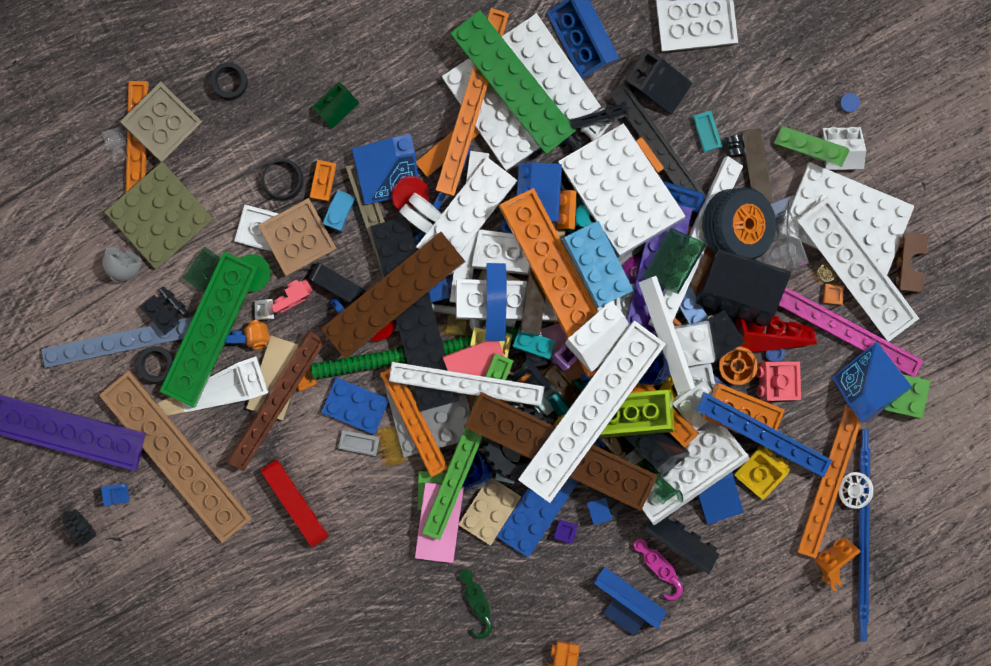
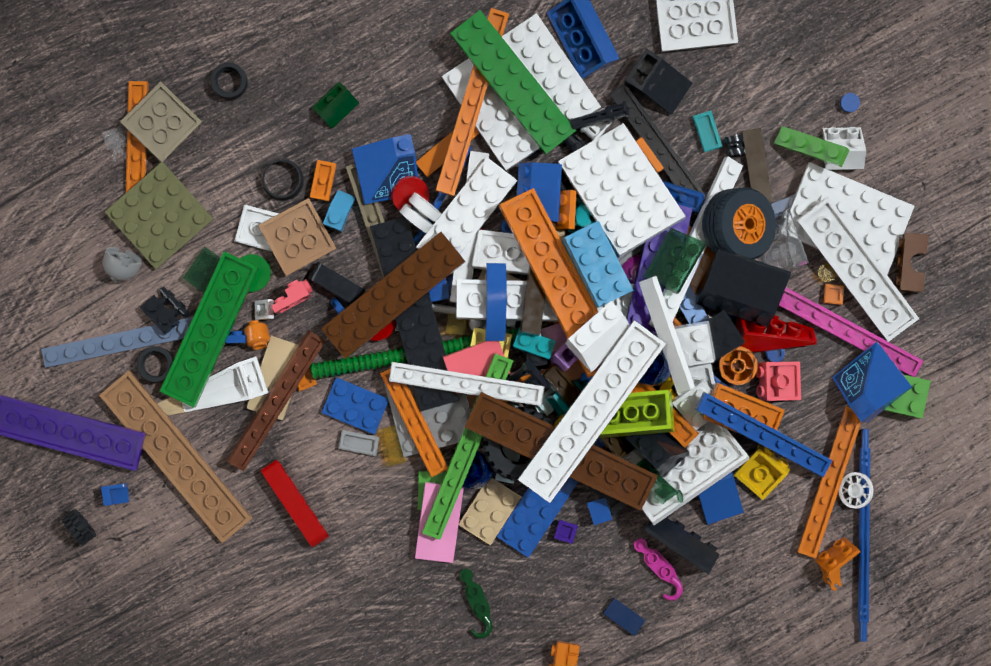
(630, 597): blue fence -> none

